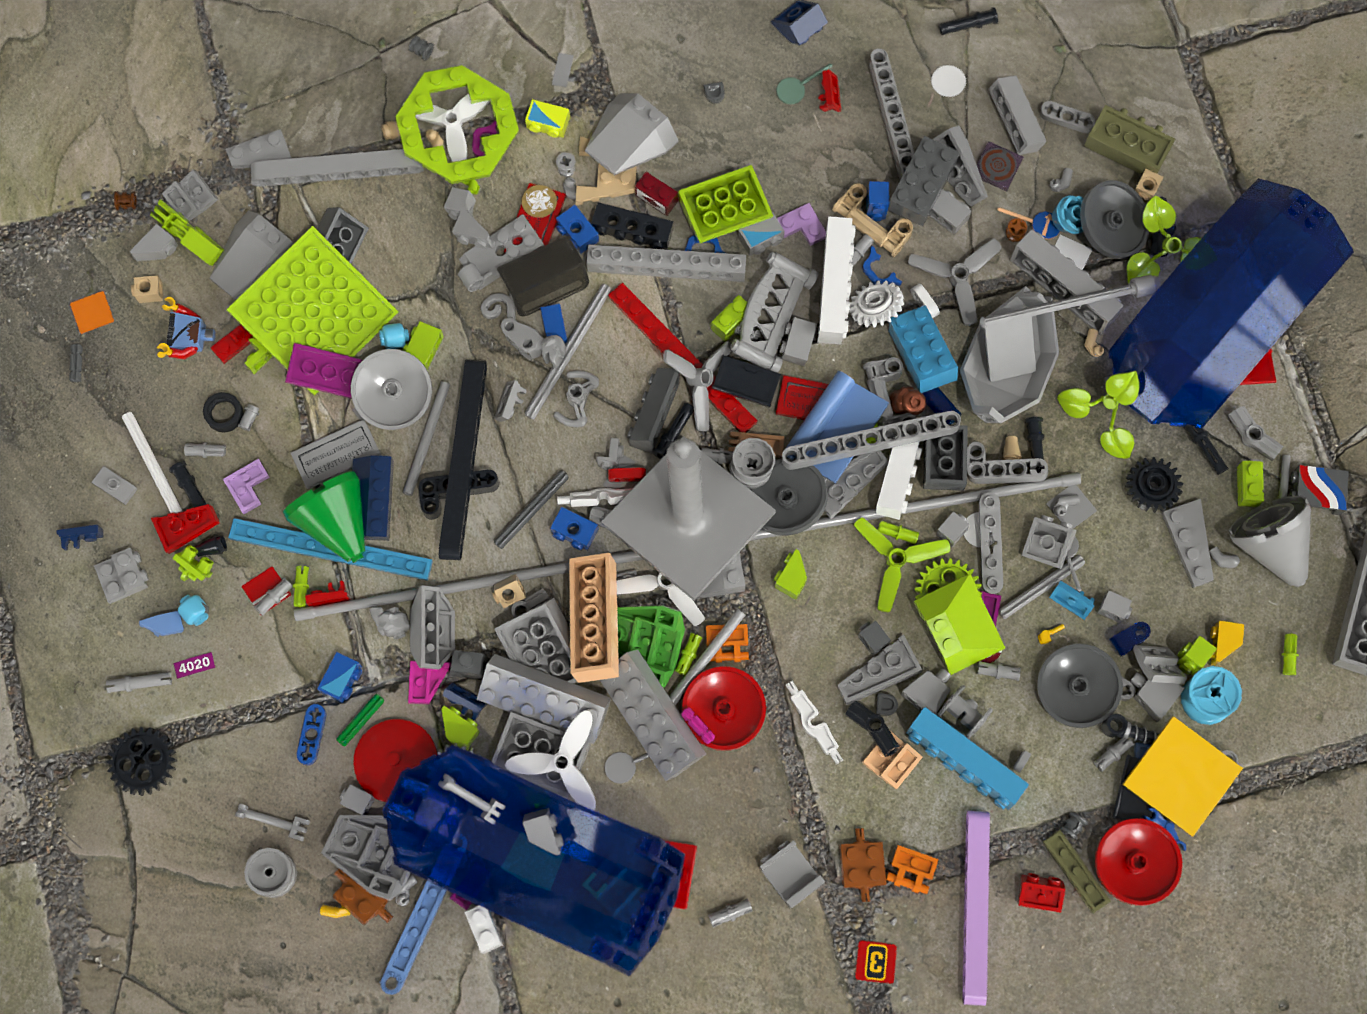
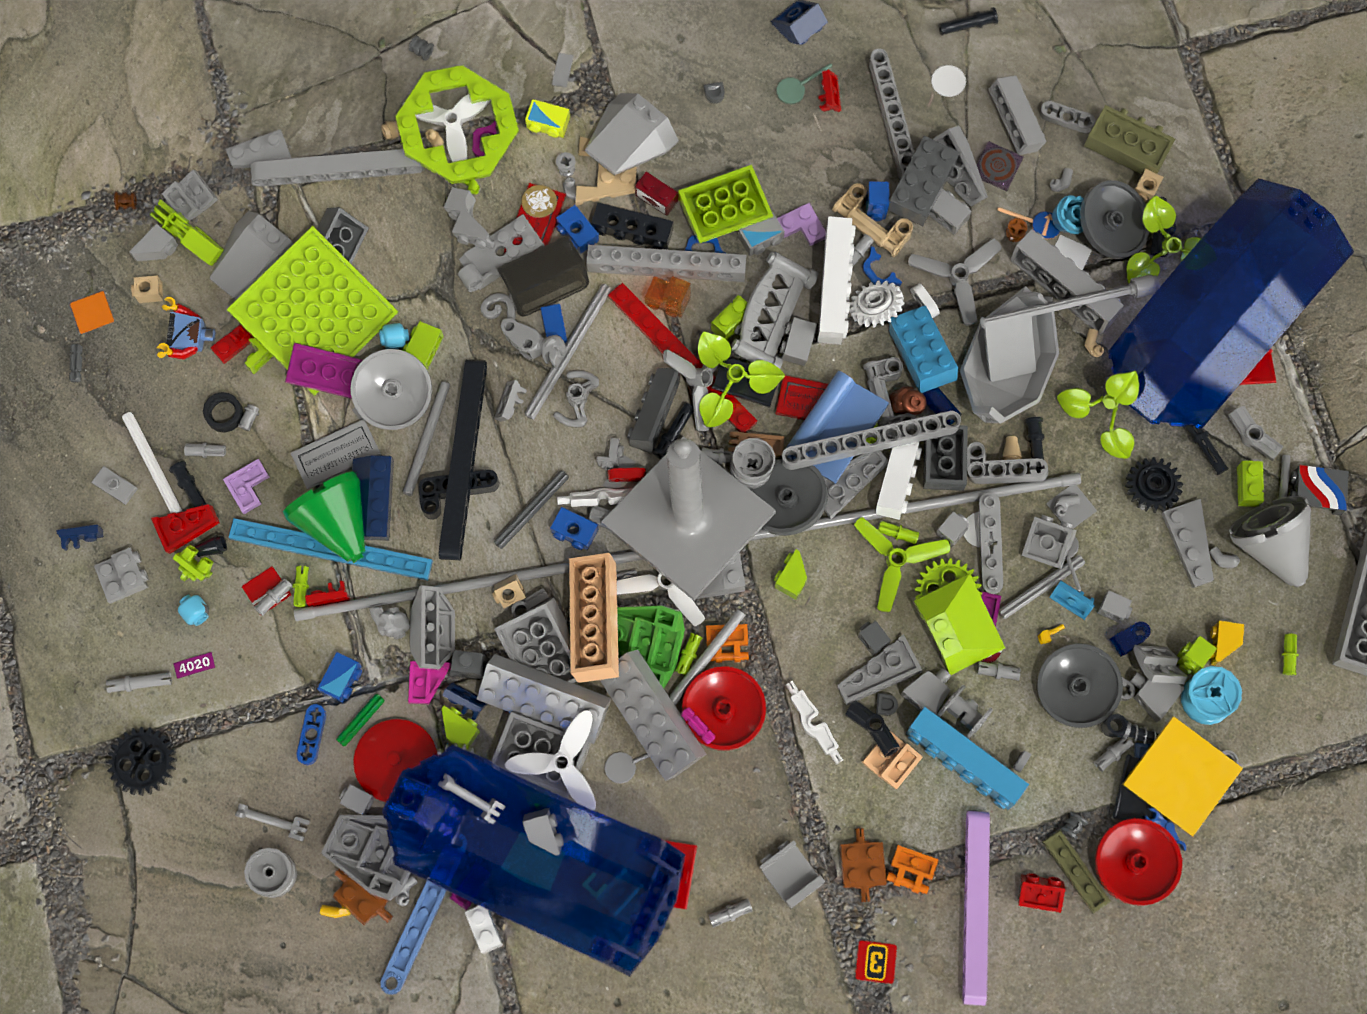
(163, 624): medium blue slope -> none
(668, 296): none -> clear orange brick
(762, 374): none -> lime plant

